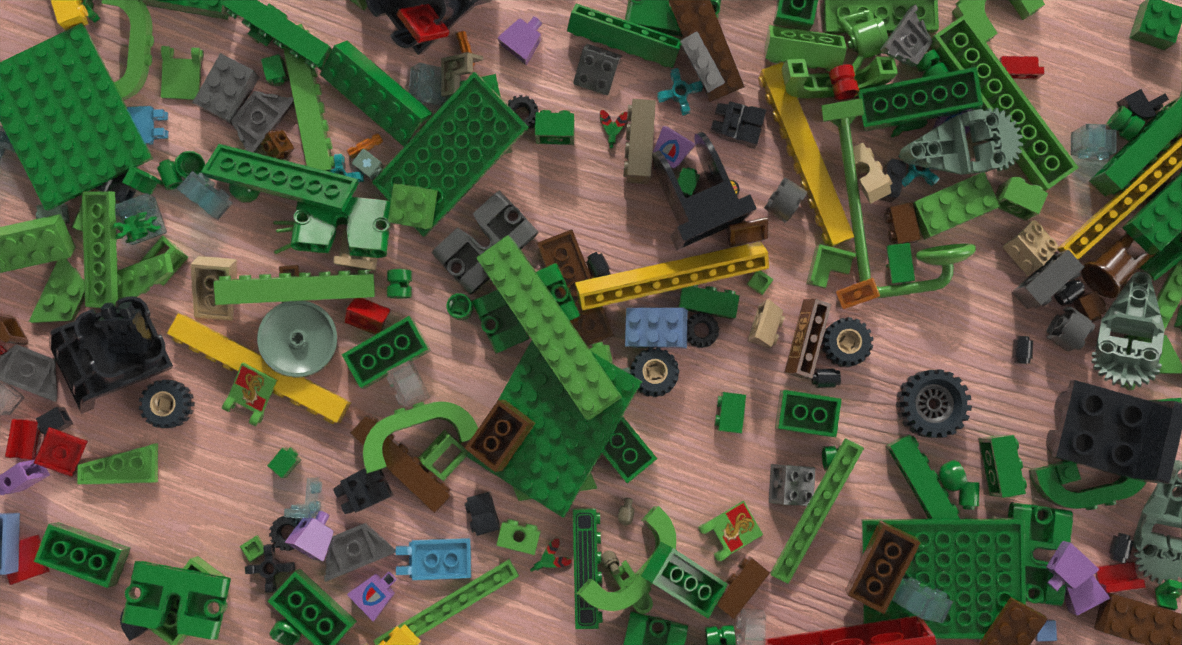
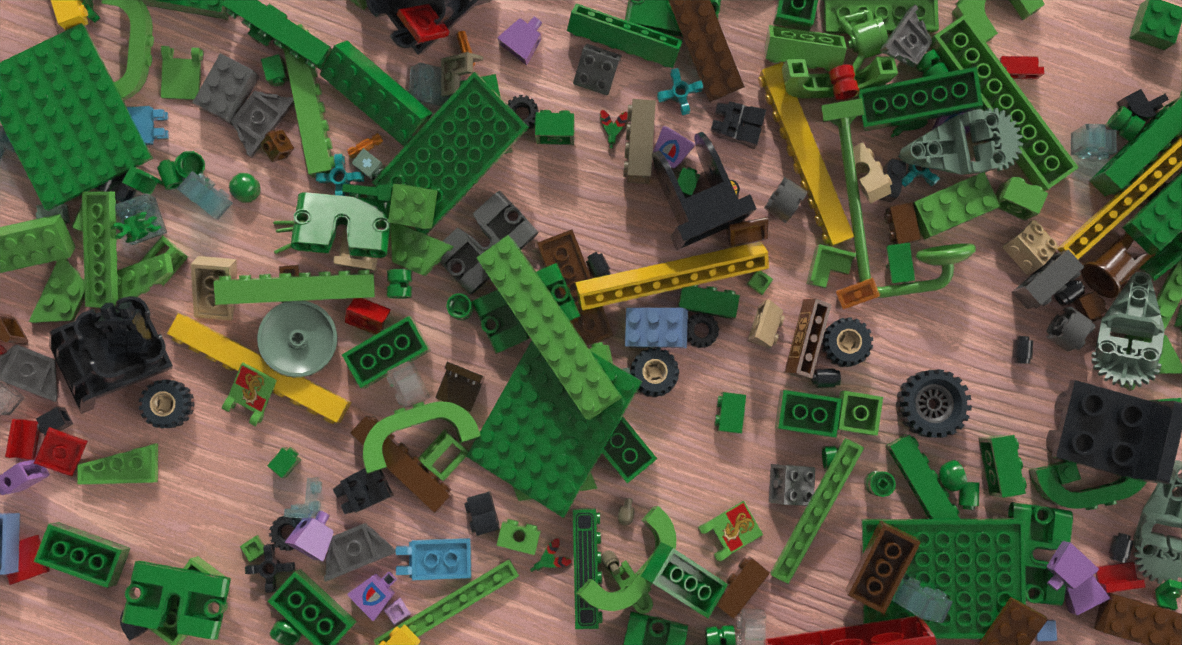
(280, 178): green plate -> none
(383, 192): none -> green plate
(397, 611): none -> lavender tile
(415, 249): none -> bright green wing
(460, 386): none -> dark brown bracket
(499, 435): reddish brown brick -> none
(702, 62): light grey brick -> none
(860, 413): none -> bright green brick
(879, 483): none -> green wheel

